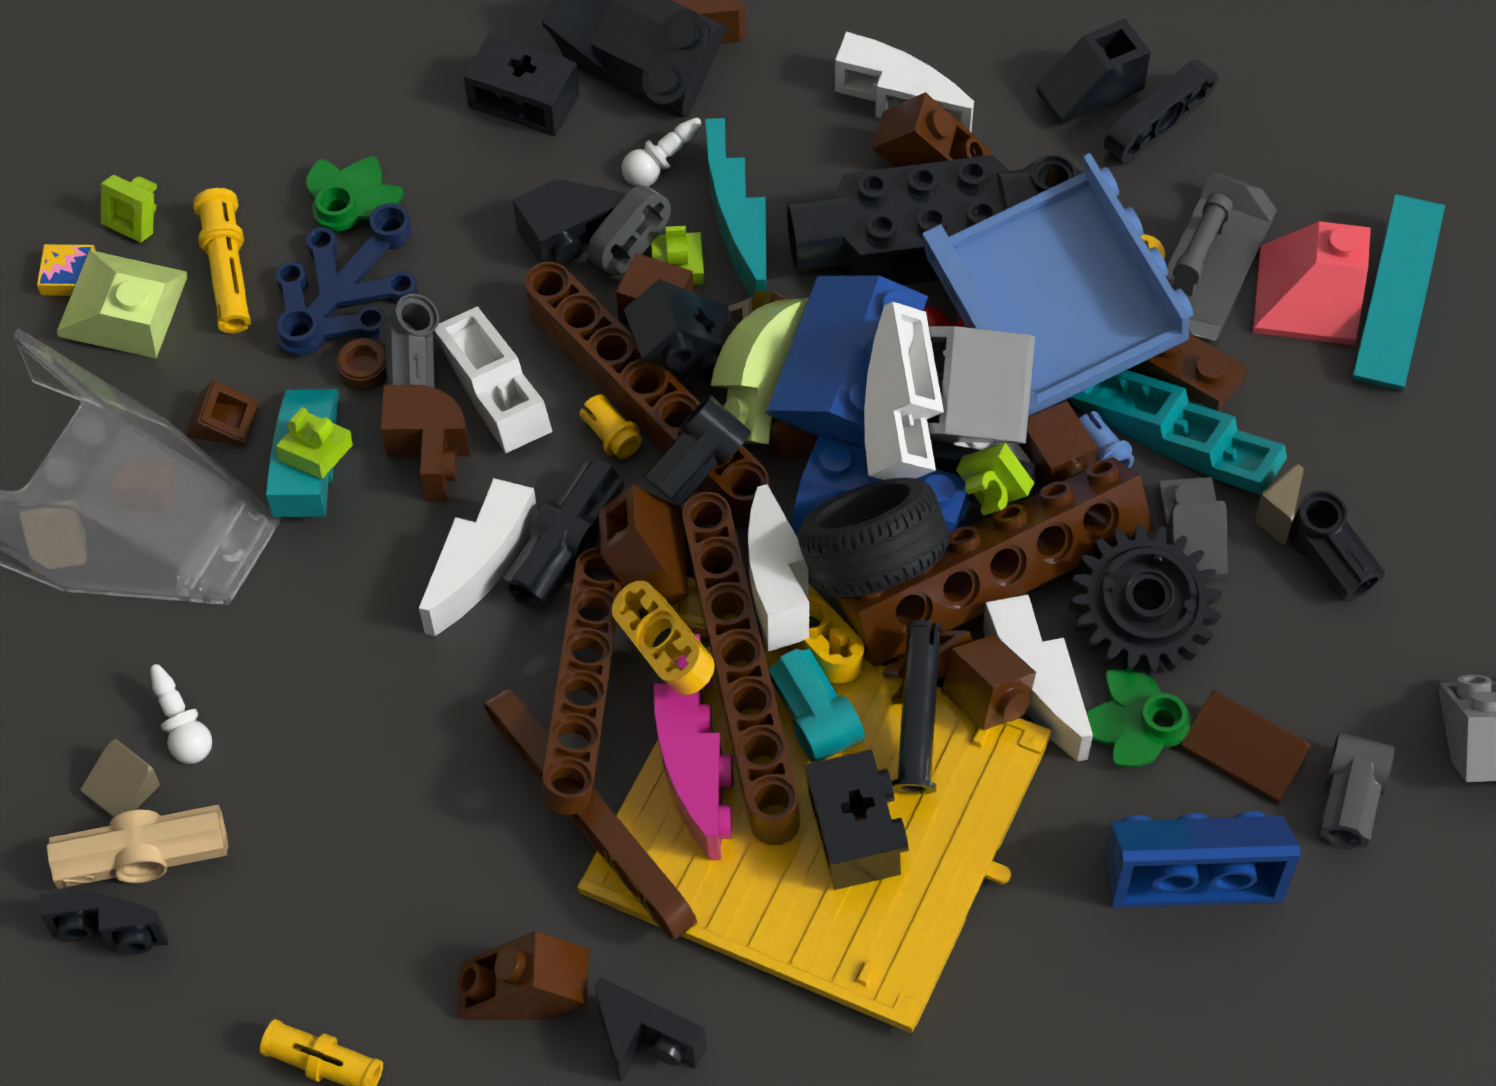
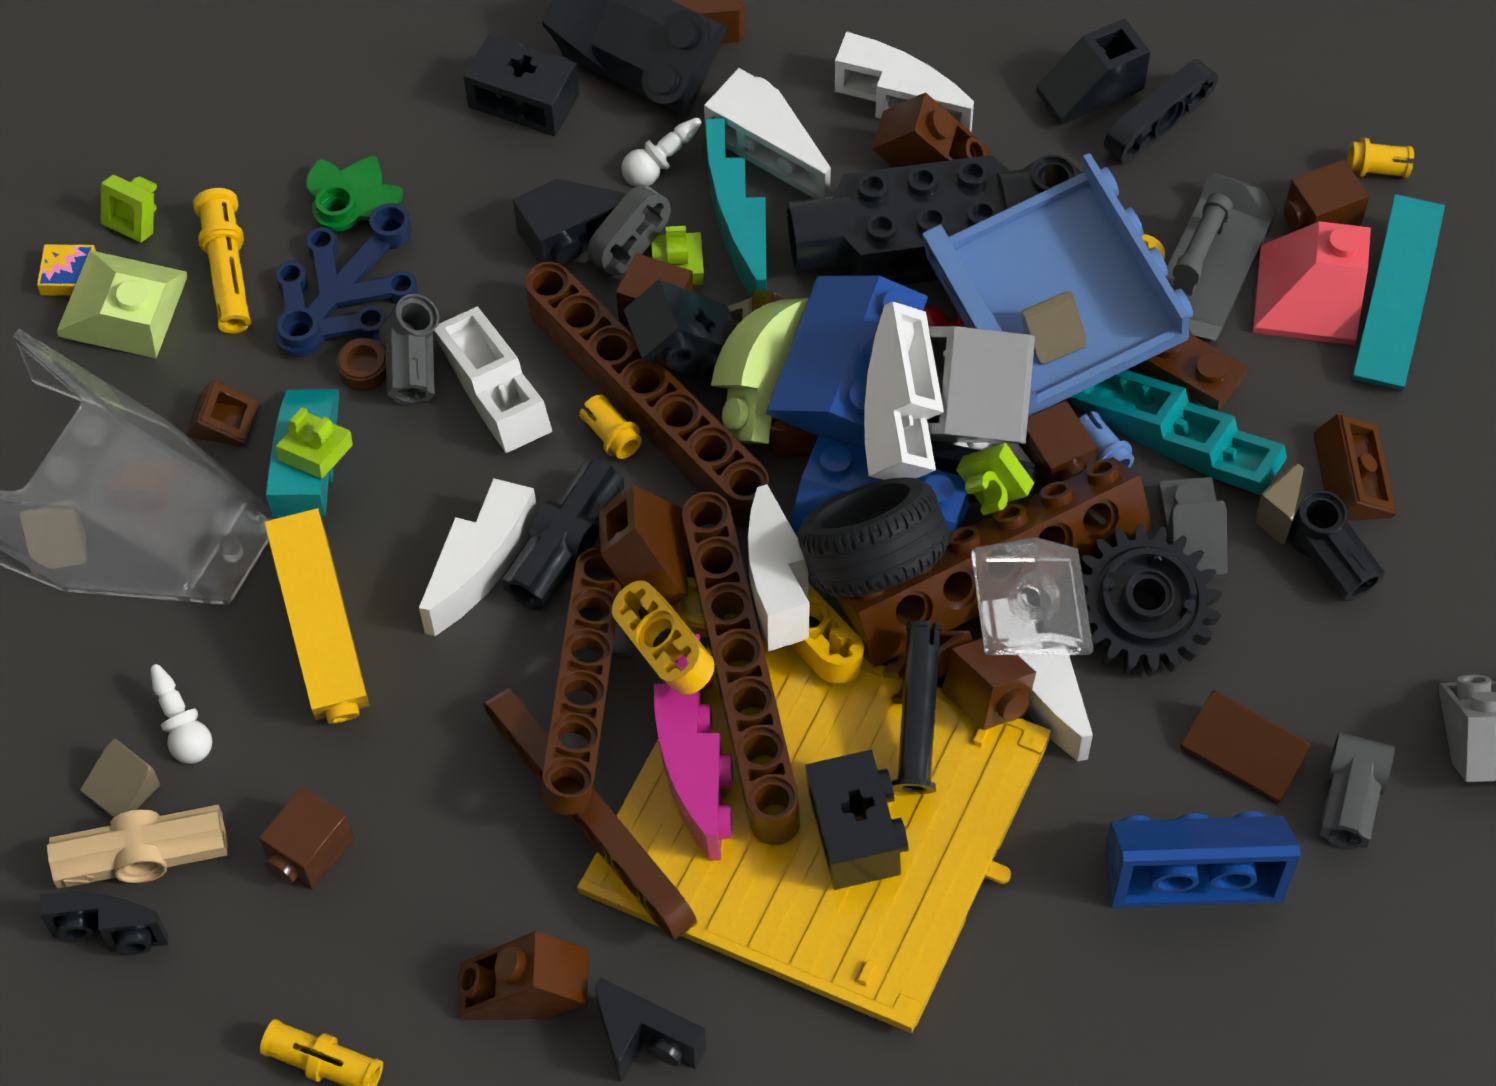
(305, 839): none -> reddish brown brick
(317, 616): none -> yellow slope
(428, 426): reddish brown brick -> none
(705, 440): black piece -> none
(769, 133): none -> white slope
(820, 717): teal piece -> none
(1031, 598): none -> clear slope
(1055, 327): none -> dark tan slope
(1130, 719): green plate -> none
(1326, 195): none -> reddish brown brick
(1355, 467): none -> reddish brown slope
(1377, 159): none -> yellow pin

